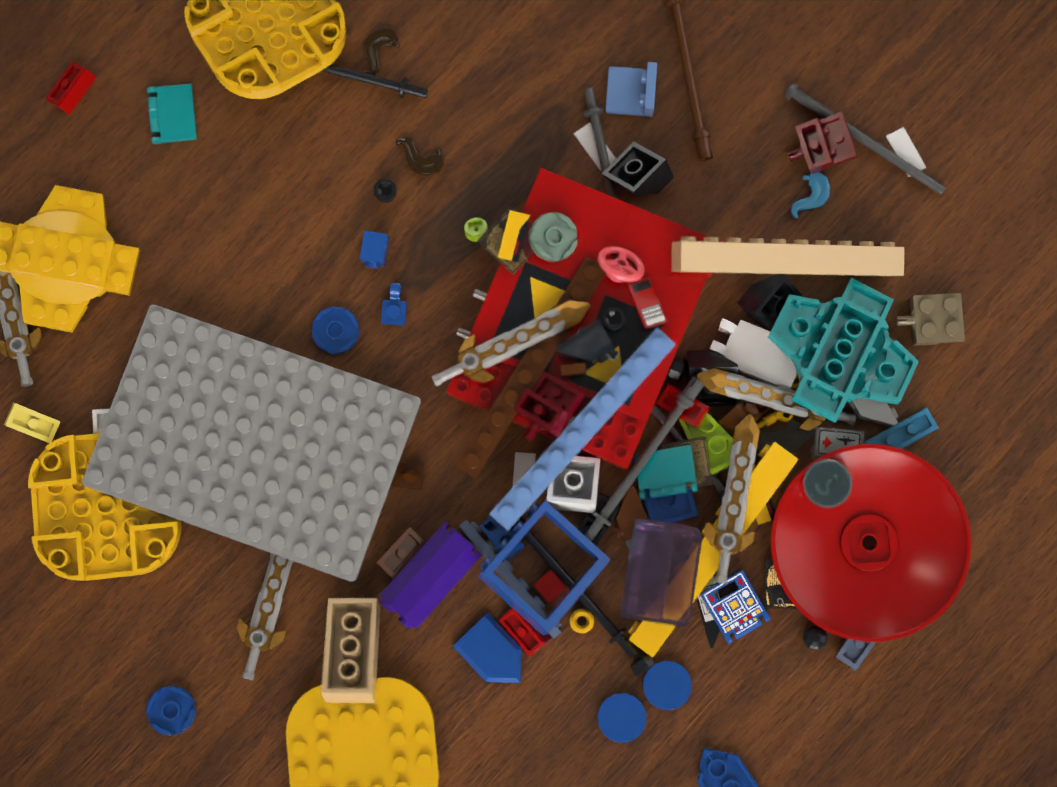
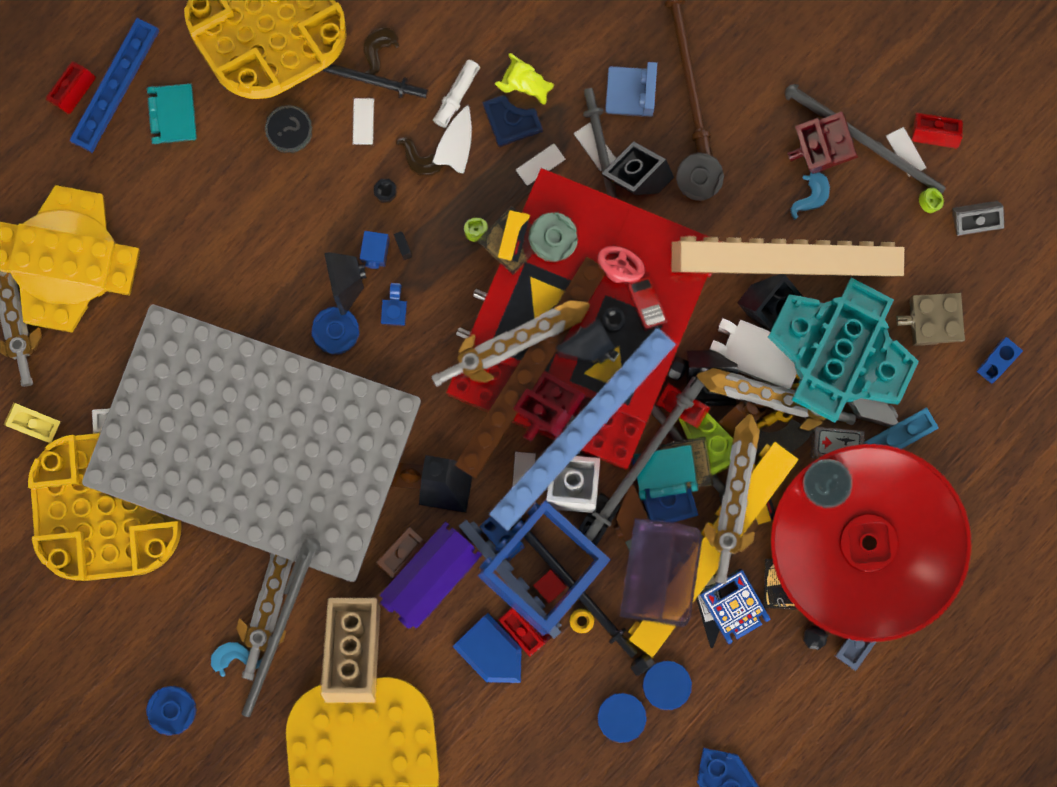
(114, 85): none -> blue plate
(226, 653): none -> dark azure piece
(288, 129): none -> black tile
(292, 589): none -> dark grey bar
(345, 279): none -> black slope
(363, 121): none -> white sticker
(403, 245): none -> black tile
(444, 485): none -> black slope
(451, 102): none -> white pin
(456, 142): none -> white sticker
(510, 122): none -> dark blue tile
(524, 79): none -> neon yellow hair
(546, 159): none -> white sticker
(573, 370): reddish brown tile -> none
(700, 176): none -> dark grey tile
(931, 200): none -> lime tile
(937, 130): none -> red slope
(978, 217): none -> dark grey slope
(999, 360): none -> blue leg

